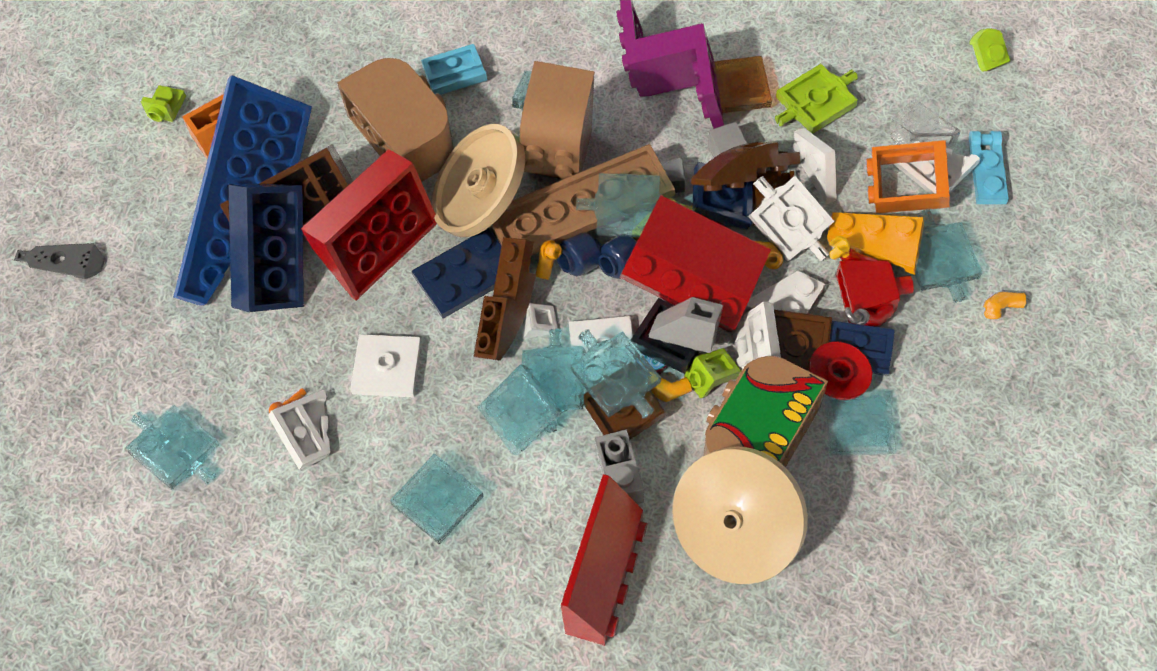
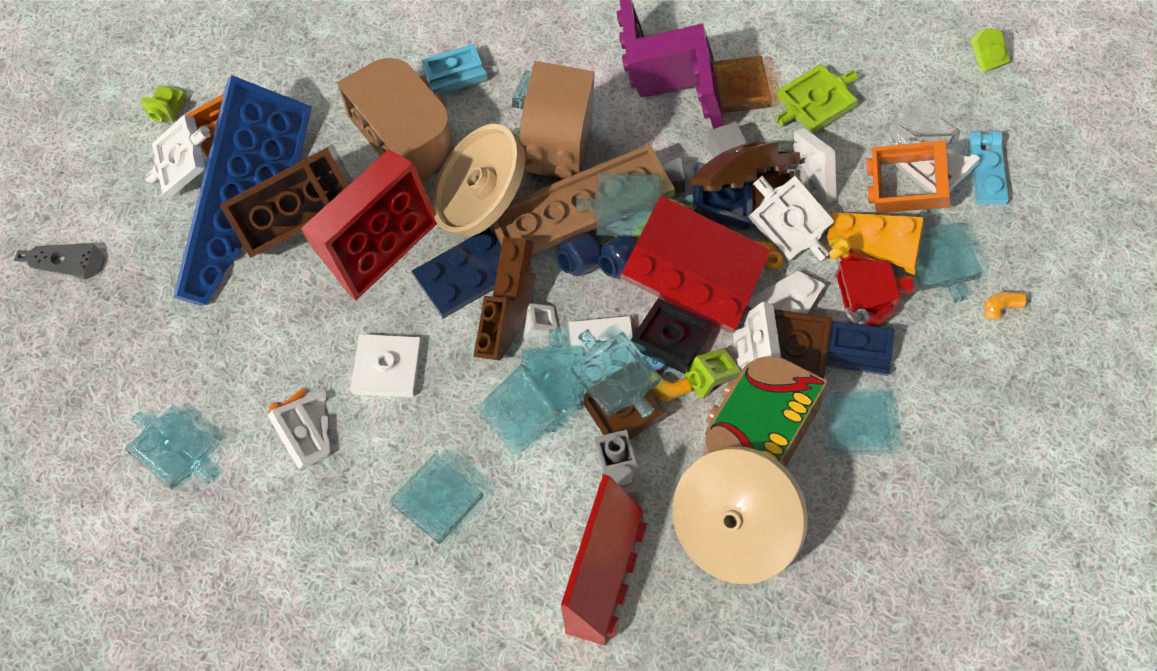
(178, 155): none -> white plate
(266, 246): dark blue slope -> none
(548, 253): light orange arm -> none
(689, 324): light grey slope -> none
(848, 363): red dish -> none

